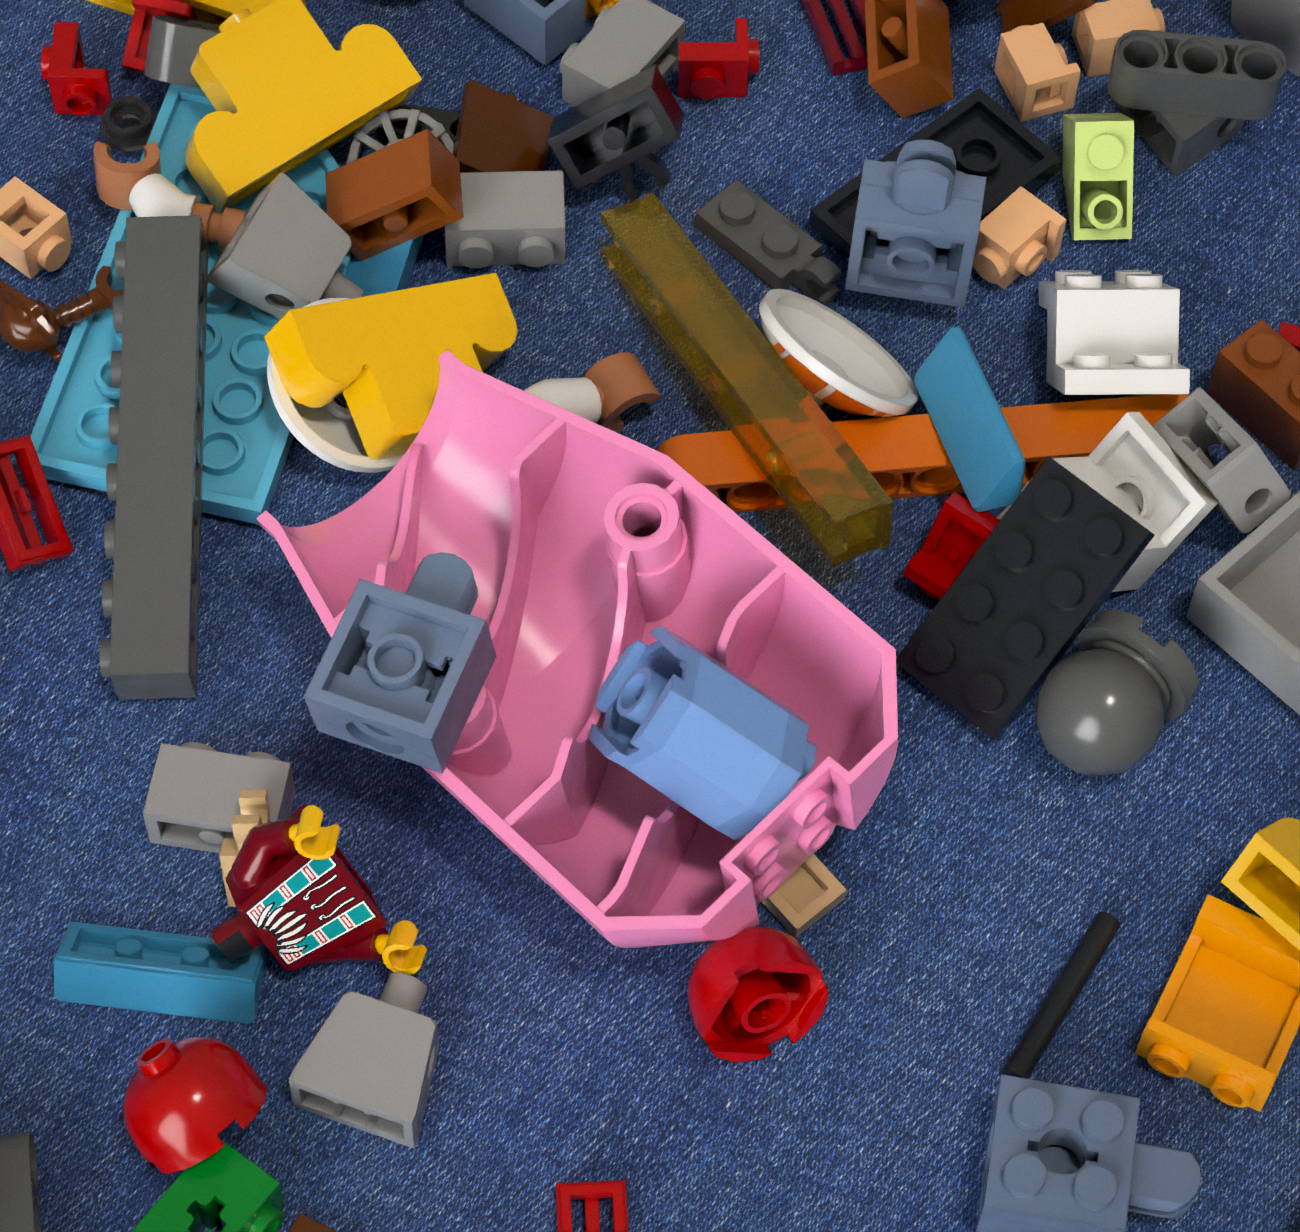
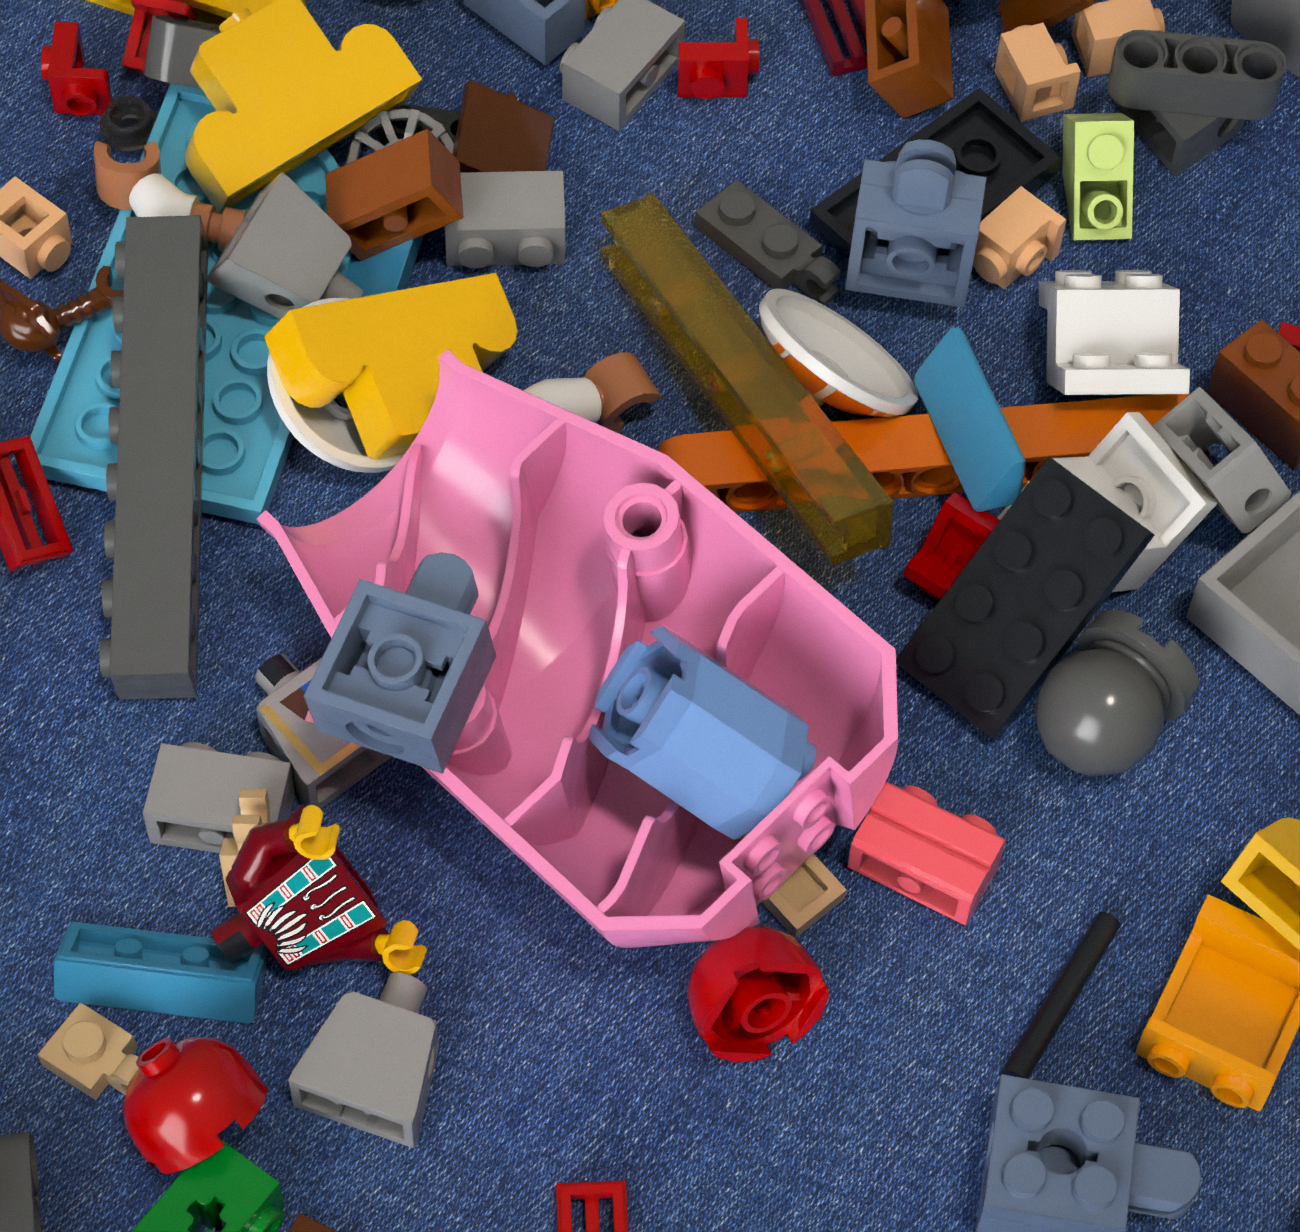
(91, 1053): none -> tan plate
(319, 762): none -> light grey torso
(617, 130): black brick -> none
(927, 851): none -> coral brick

